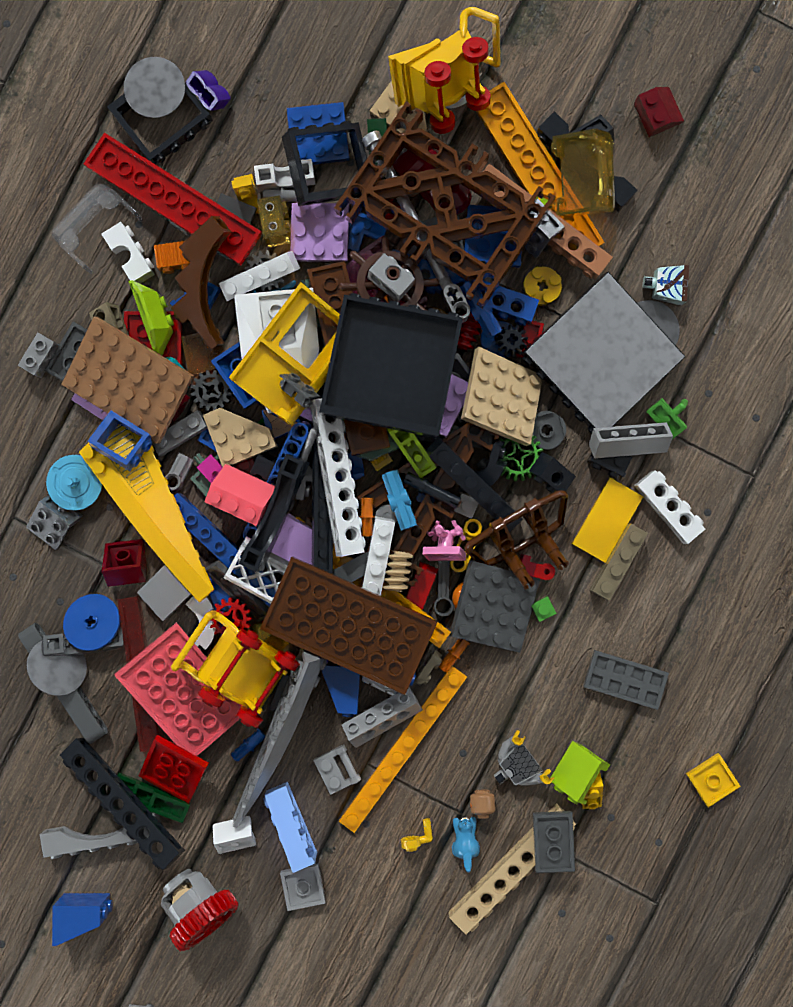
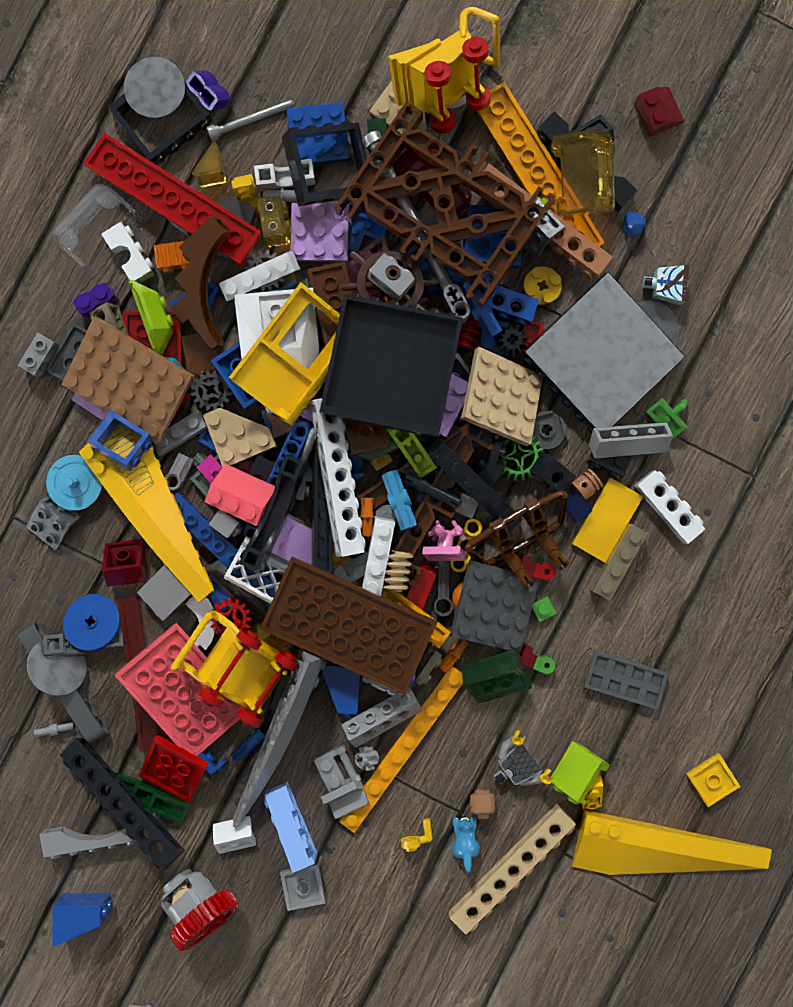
(54, 729): none -> light grey bar
(96, 297): none -> dark purple brick
(211, 168): none -> clear yellow slope
(213, 766): none -> blue bracket
(215, 131): none -> light grey piece
(227, 524): none -> light grey brick
(292, 384): dark grey hinge -> none
(346, 799): none -> light grey panel
(366, 758): none -> light grey gear
(496, 676): none -> clear green slope
(540, 663): none -> leg
(553, 842): dark grey tile -> none
(577, 506): none -> clear blue brick
(588, 480): none -> nougat piece
(633, 224): none -> blue cone
(636, 847): none -> yellow wedge

